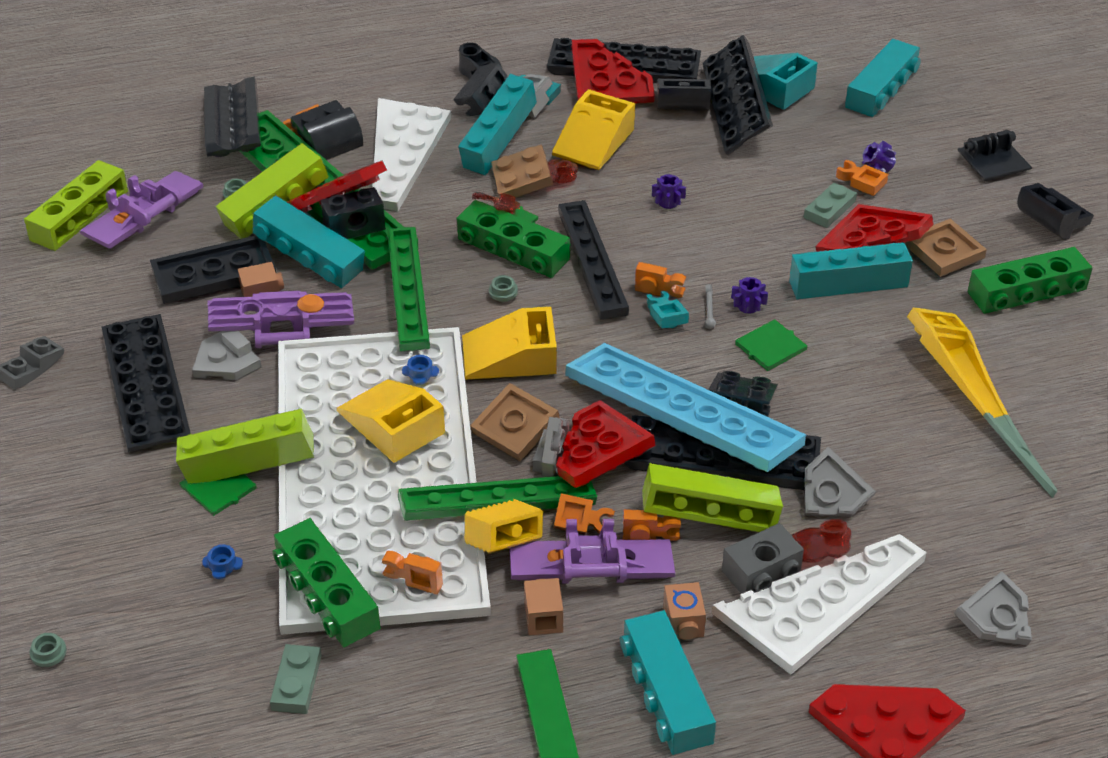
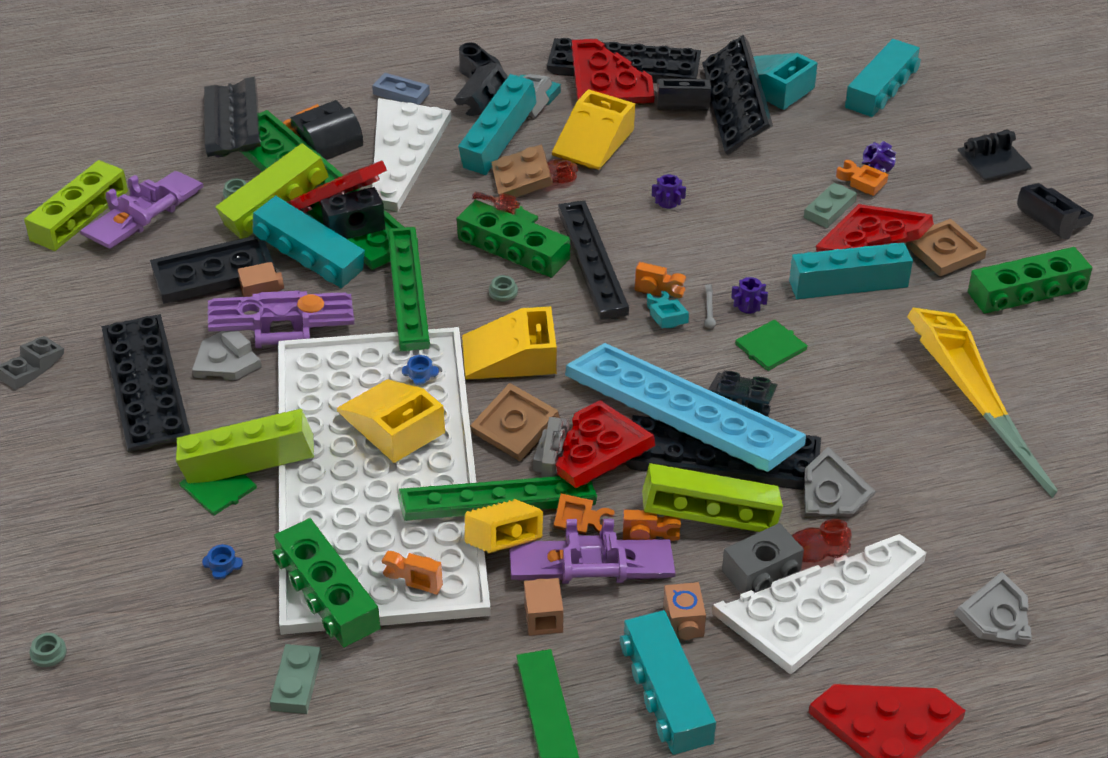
(400, 89): none -> sand blue plate

